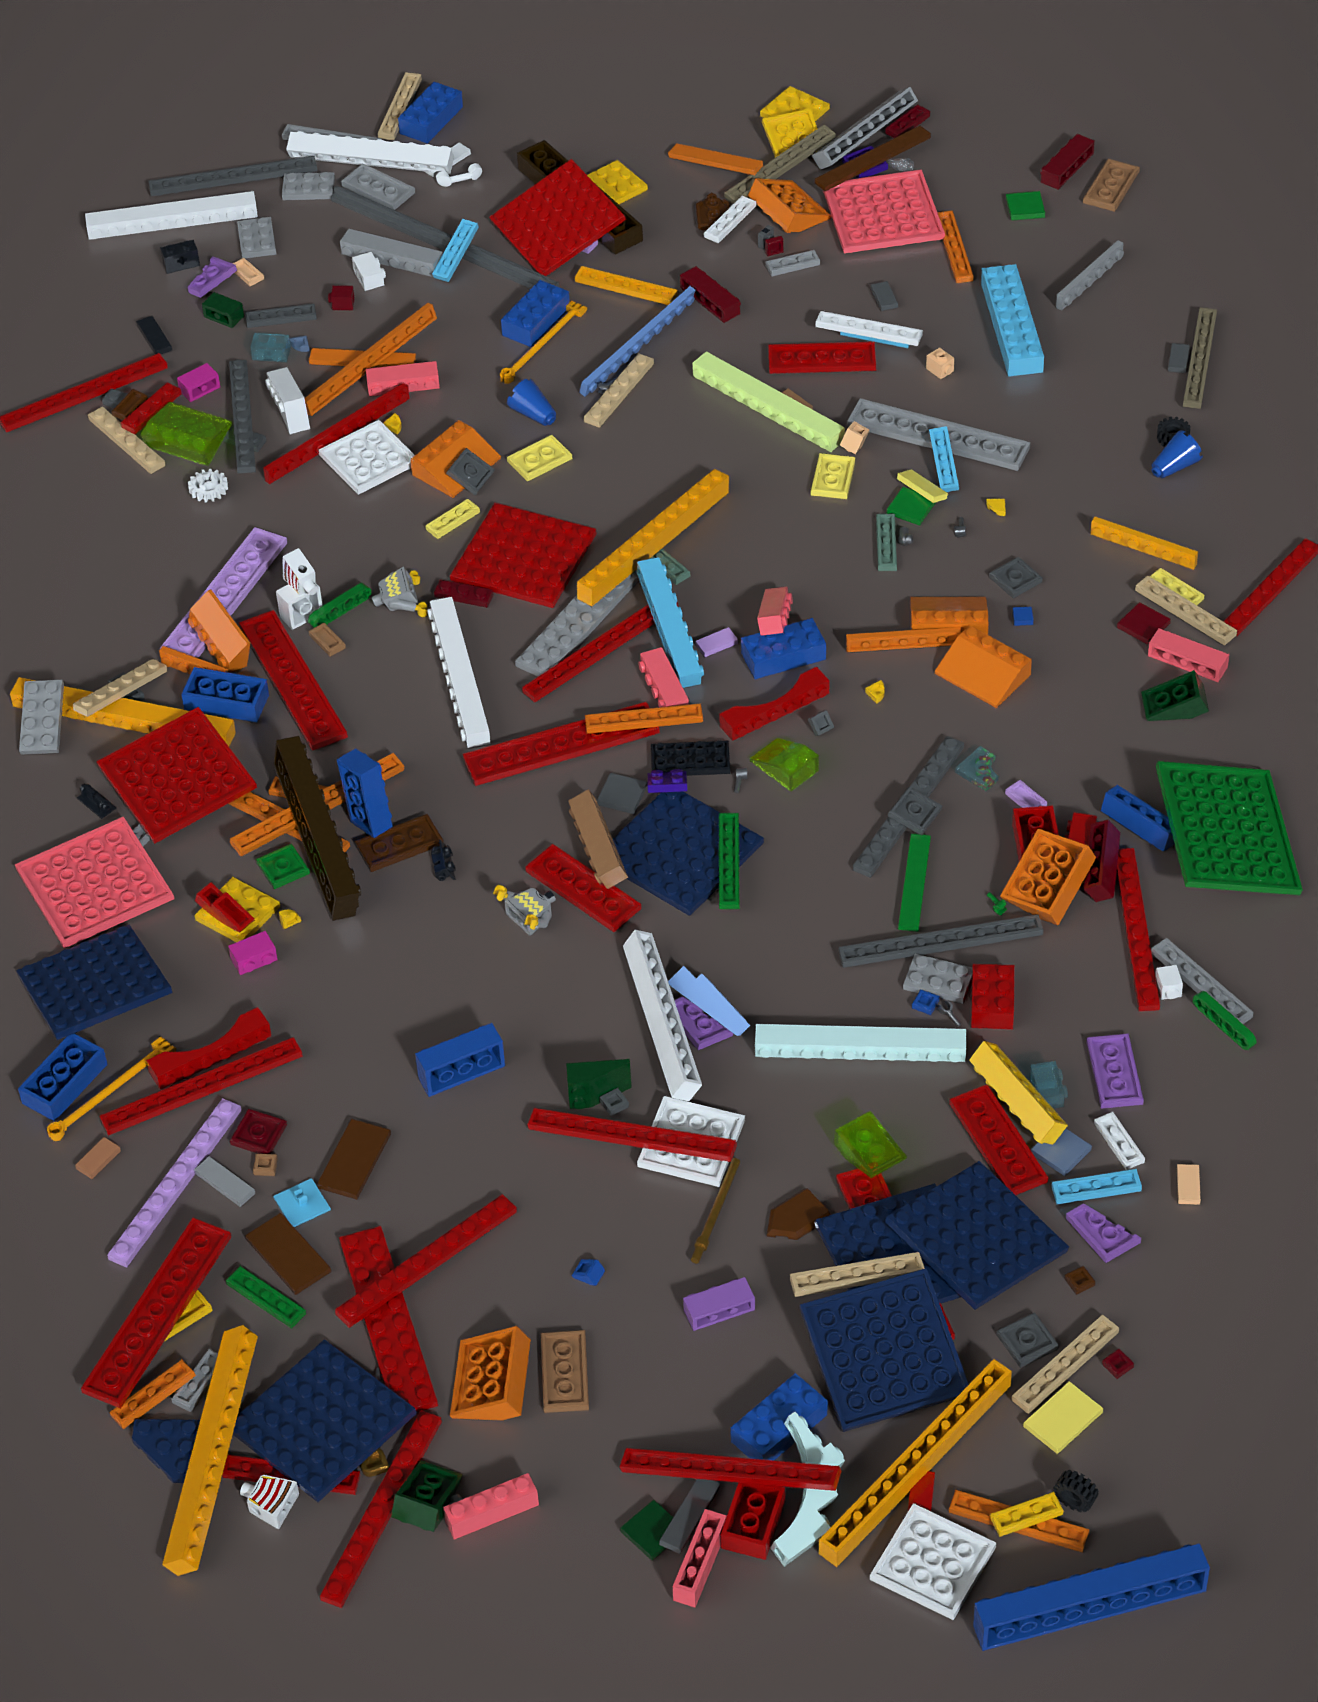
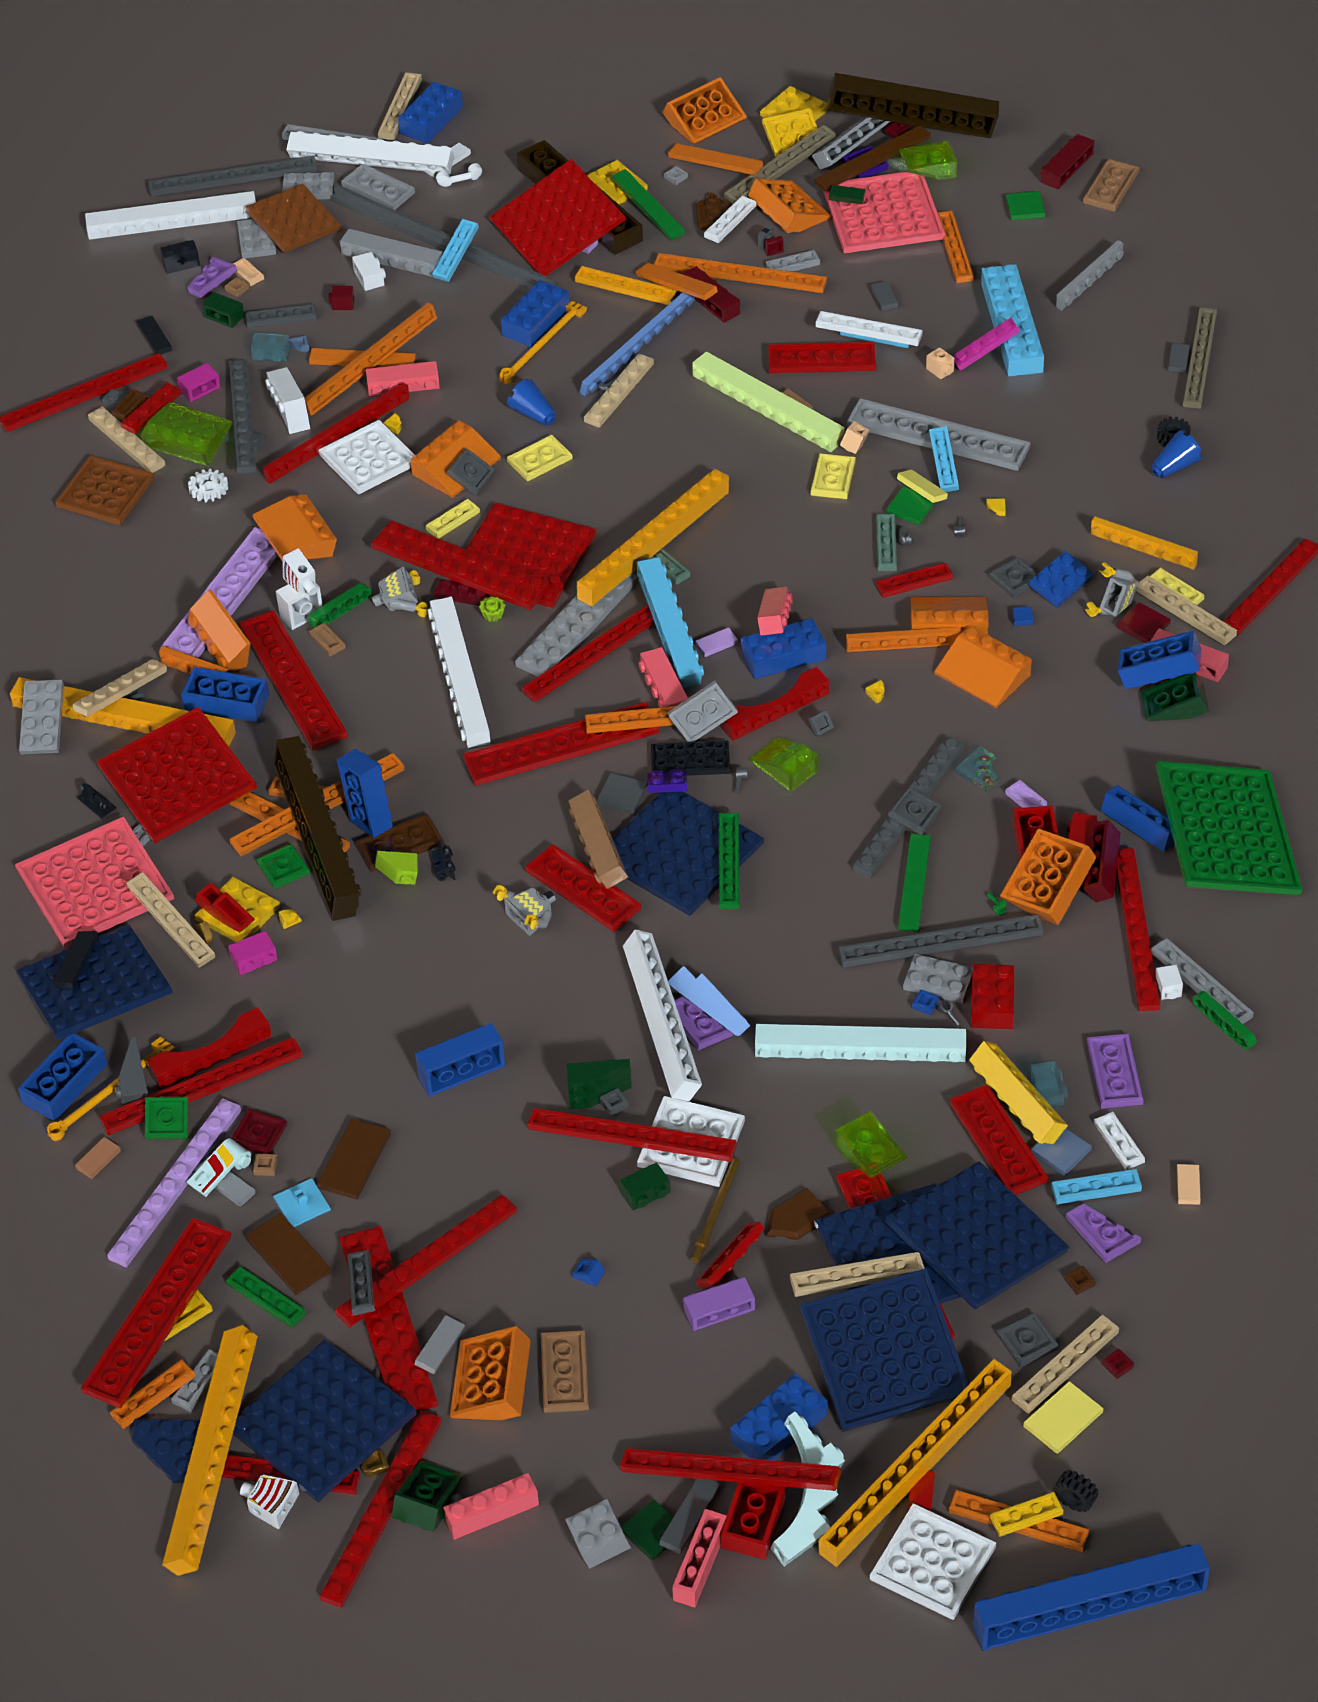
(75, 959): none -> black tile
(105, 490): none -> dark orange plate
(131, 1078): none -> dark grey slope
(166, 1118): none -> green tile
(170, 920): none -> tan plate
(204, 932): none -> pearl gold tile
(216, 1167): none -> light aqua door
(236, 287): none -> medium nougat tile
(293, 218): none -> dark orange plate
(296, 525): none -> orange slope
(361, 1282): none -> dark grey tile
(398, 866): none -> lime slope
(439, 1344): none -> light grey tile
(460, 565): none -> red plate
(492, 608): none -> lime piece
(598, 1533): none -> light grey brick
(644, 1186): none -> dark green brick
(648, 205): none -> green tile
(676, 175): none -> light grey tile
(676, 281): none -> orange tile
(702, 712): none -> light grey plate
(704, 111): none -> orange slope
(734, 1251): none -> red plate
(744, 273): none -> orange plate
(847, 194): none -> dark green tile
(913, 105): none -> dark brown brick
(914, 580): none -> red tile
(931, 160): none -> clear neon green slope
(985, 344): none -> dark pink plate
(1061, 579): none -> blue plate
(1118, 592): none -> light grey torso
(1159, 660): none -> blue brick

